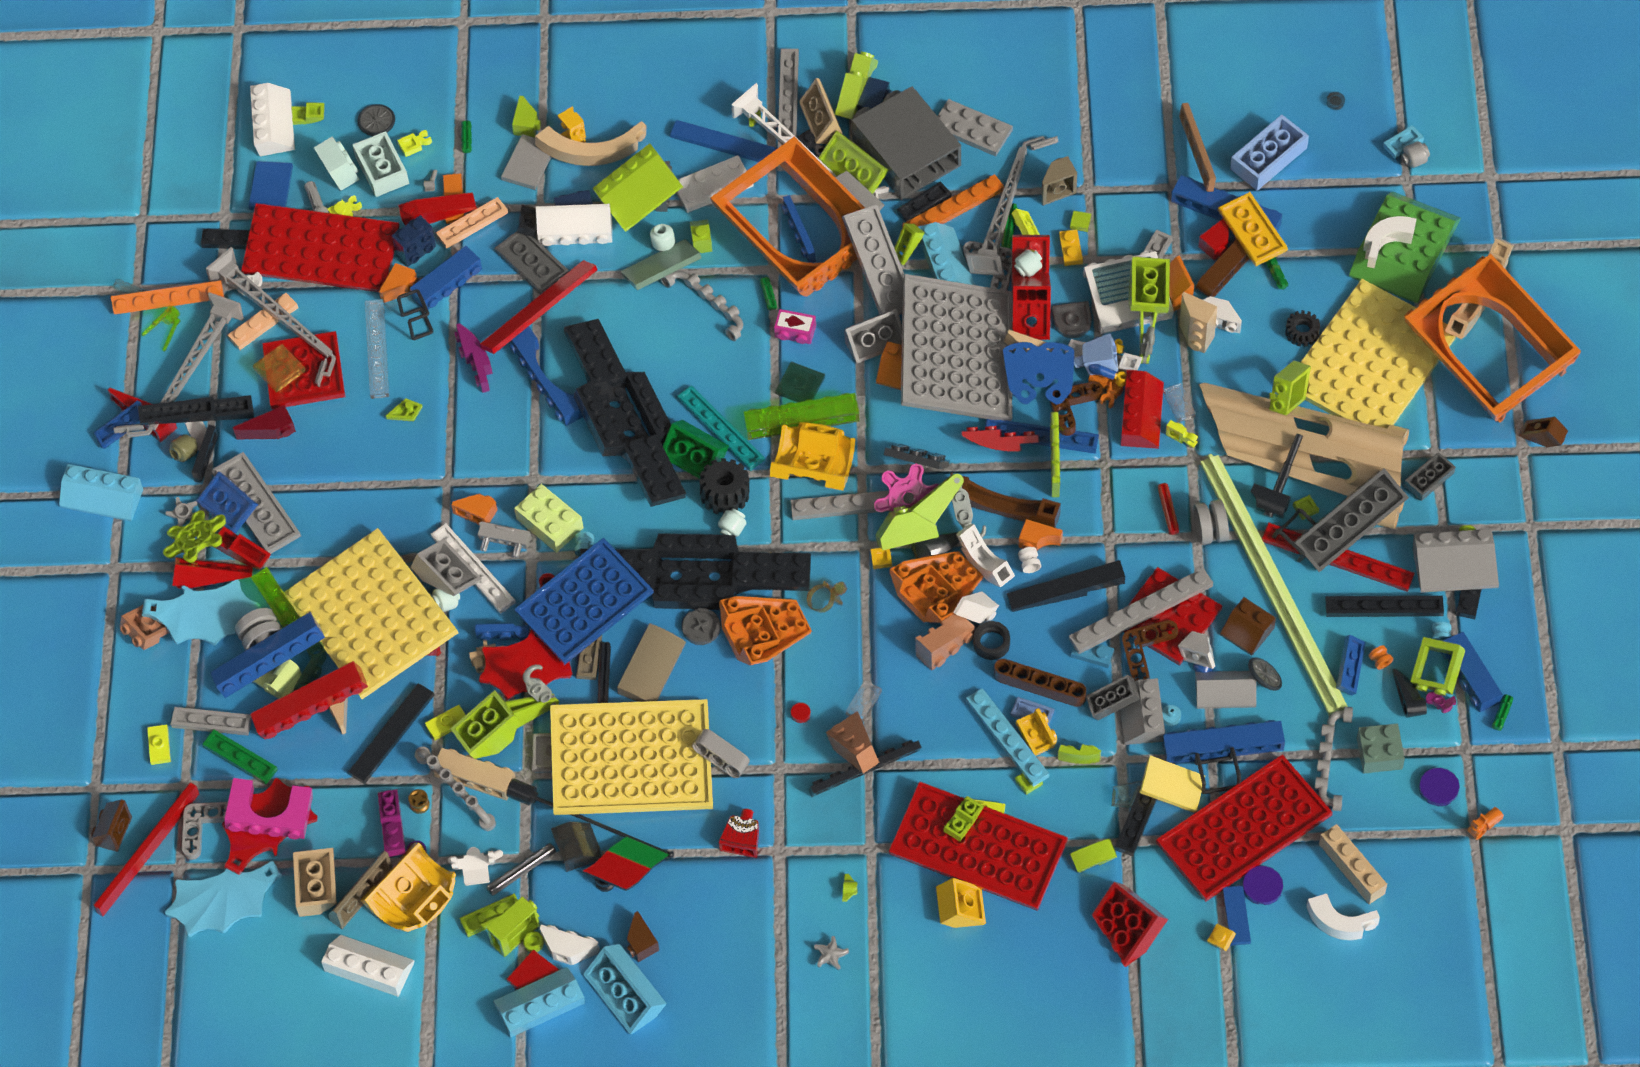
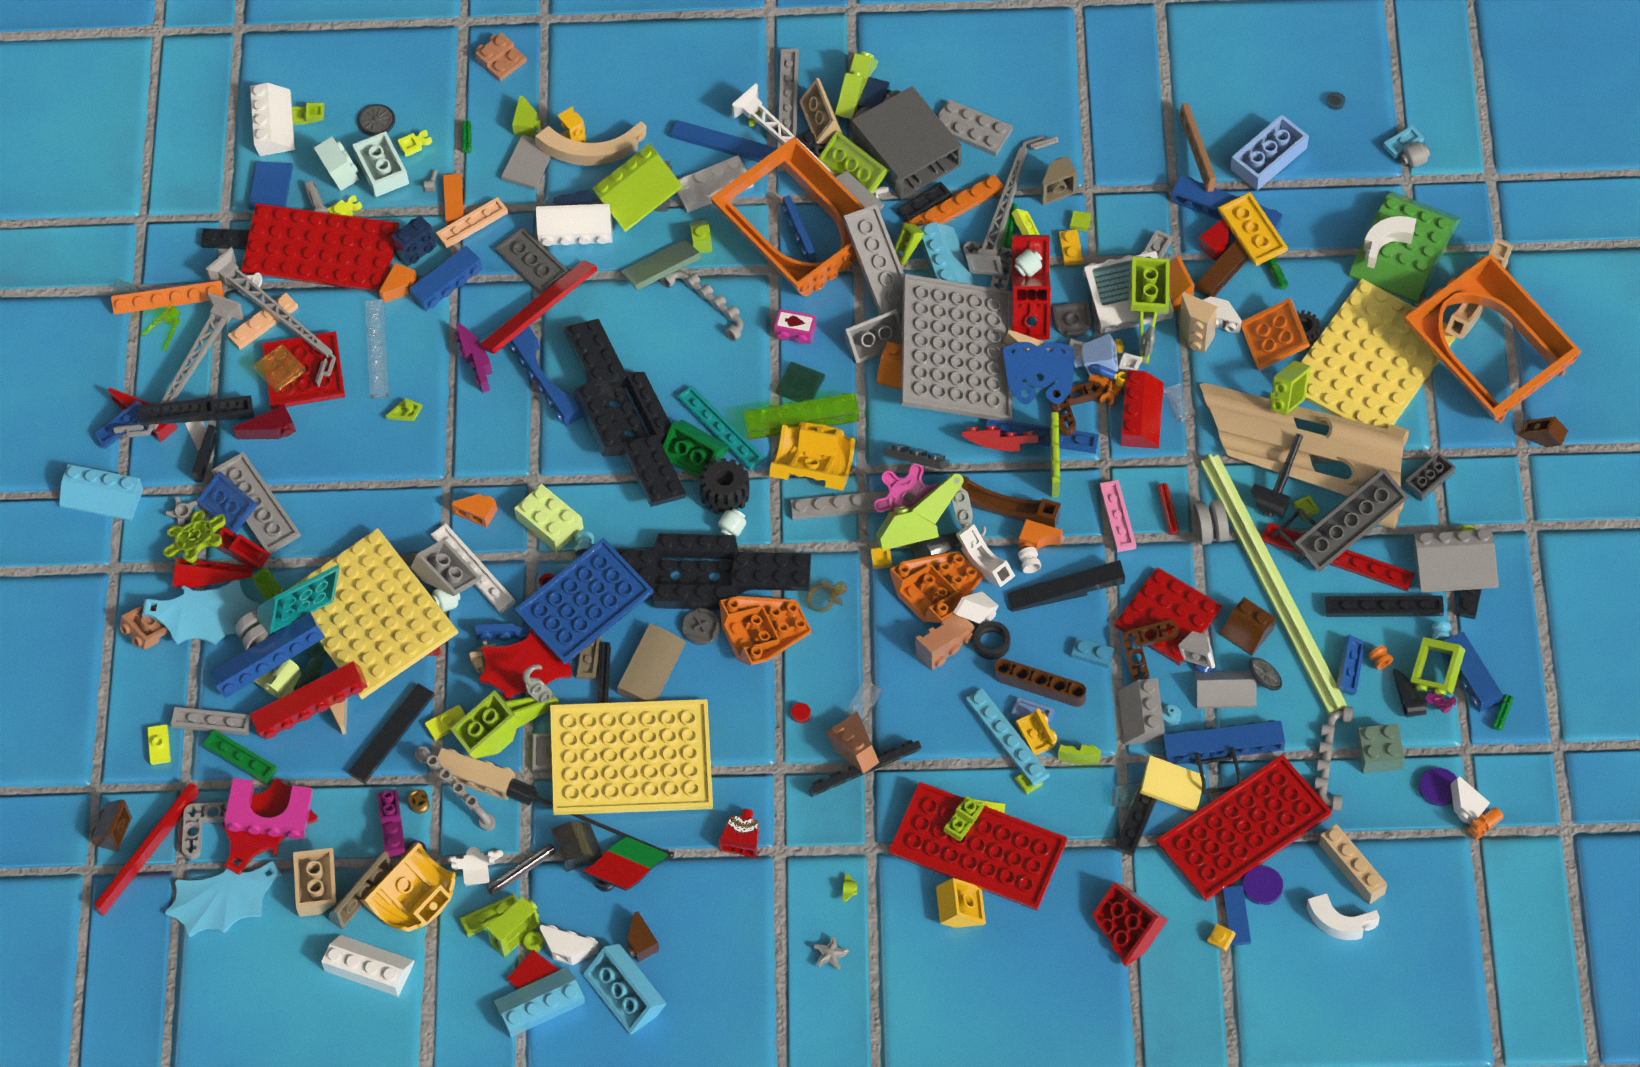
(183, 448): olive head -> none
(298, 600): none -> teal slope
(424, 315): black piece -> none
(437, 208): red slope -> none
(499, 56): none -> nougat plate
(503, 535): light grey piece -> none
(527, 221): black plate -> none
(662, 237): light aqua head -> none
(721, 753): light grey beam -> none
(768, 293): green axle -> none
(1093, 855): lime slope -> none
(1113, 697): dark grey piece -> none
(1117, 516): none -> bright pink plate
(1141, 611): light grey plate -> none
(1179, 433): neon yellow plate -> none
(1274, 334): none -> orange plate
(1467, 801): none -> white slope

